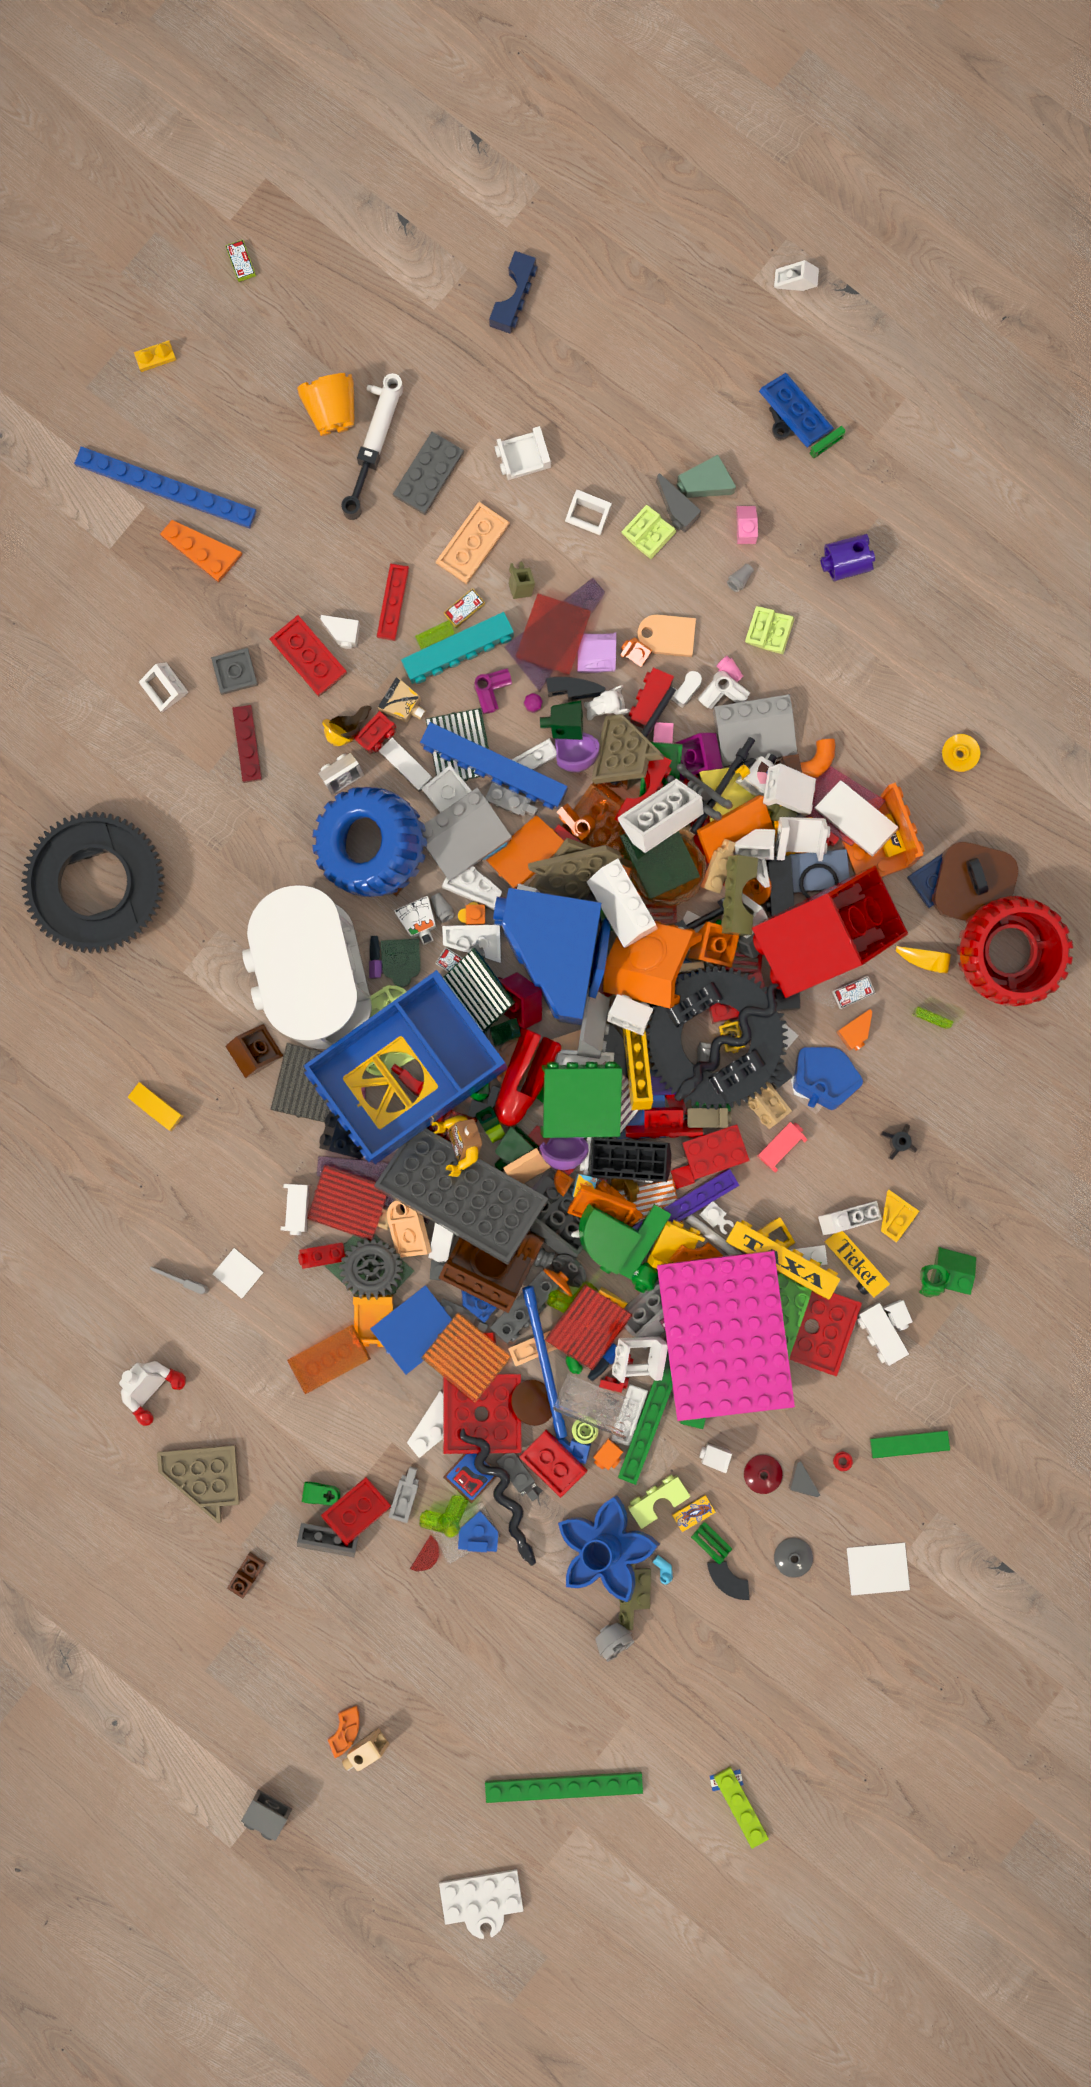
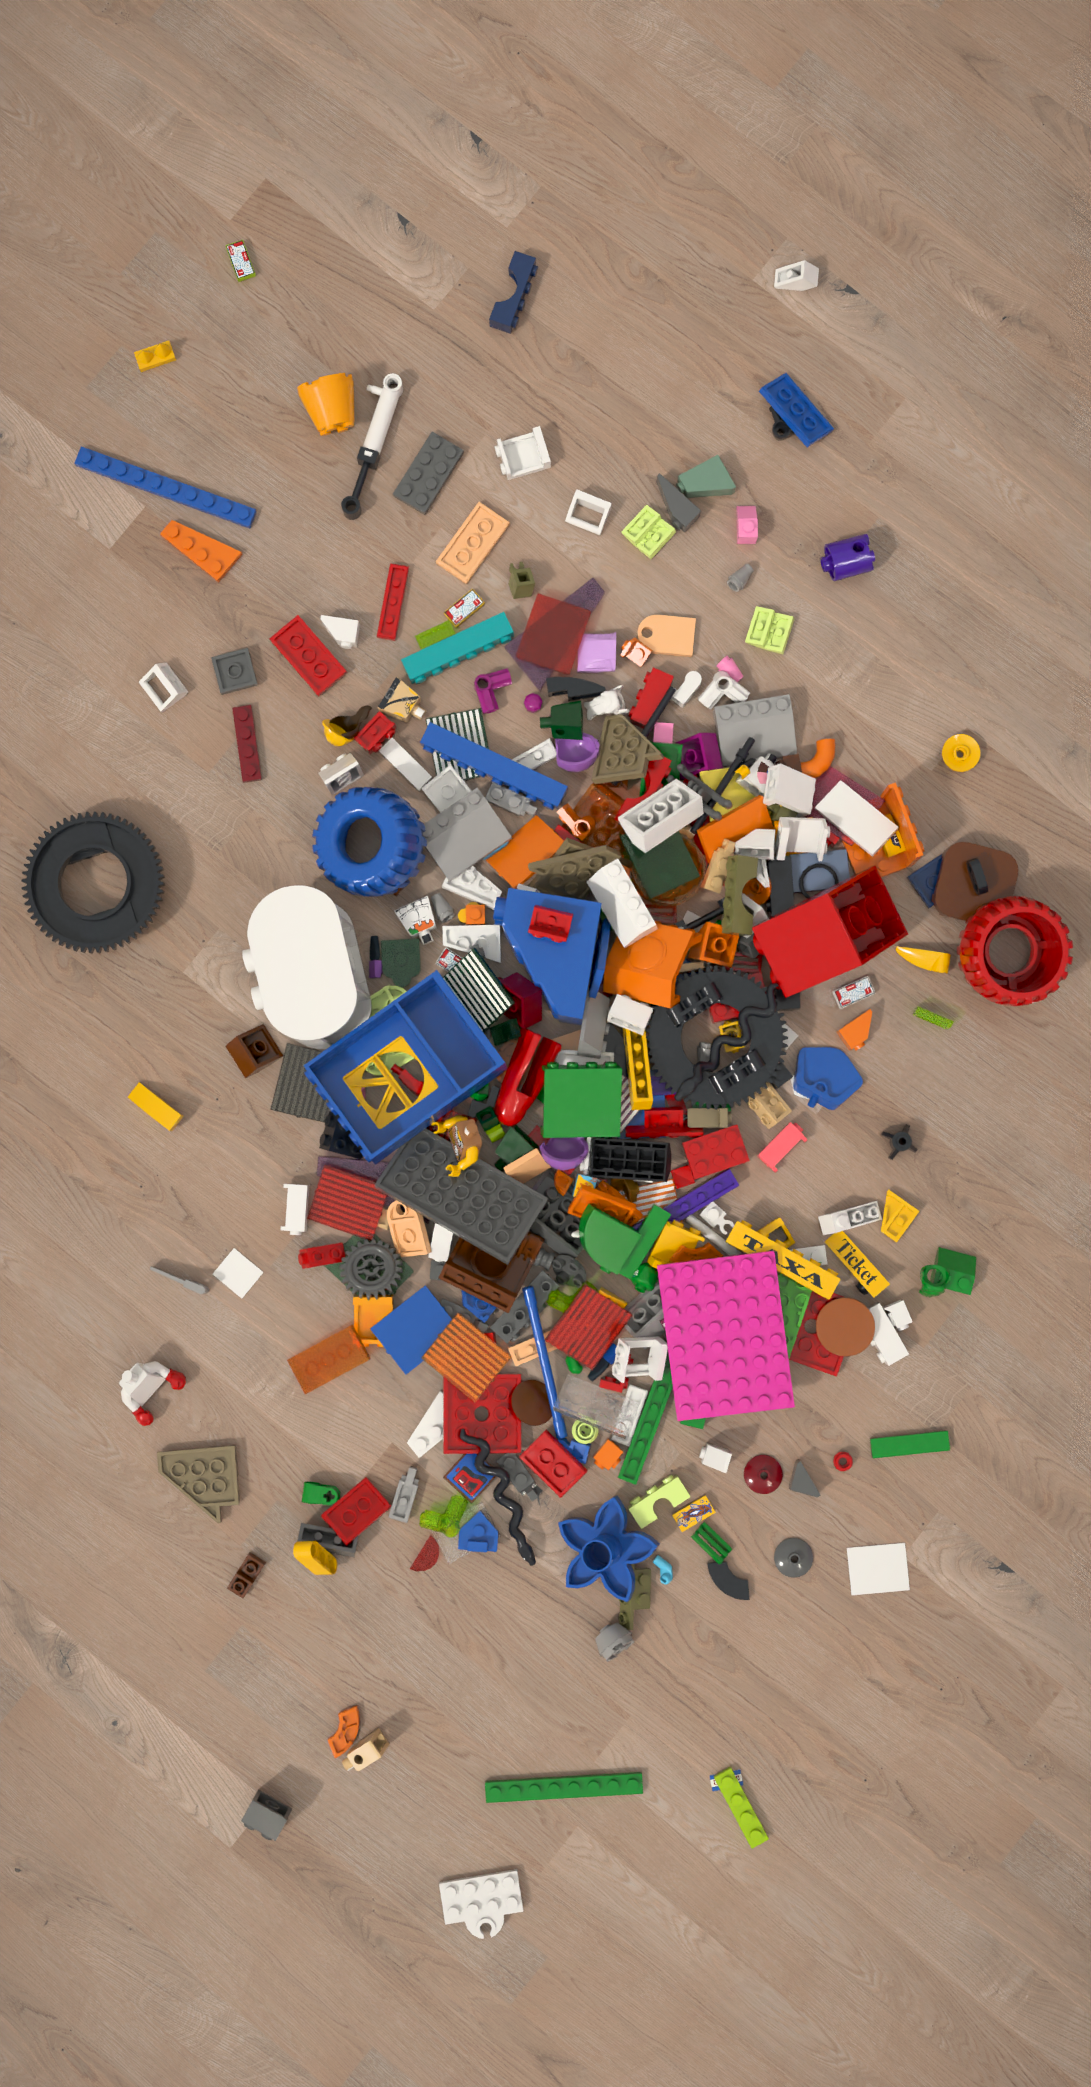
(315, 1557): none -> yellow beam
(550, 923): none -> red bracket
(560, 1279): orange dish -> none
(827, 442): green tile -> none
(845, 1326): none -> dark orange tile

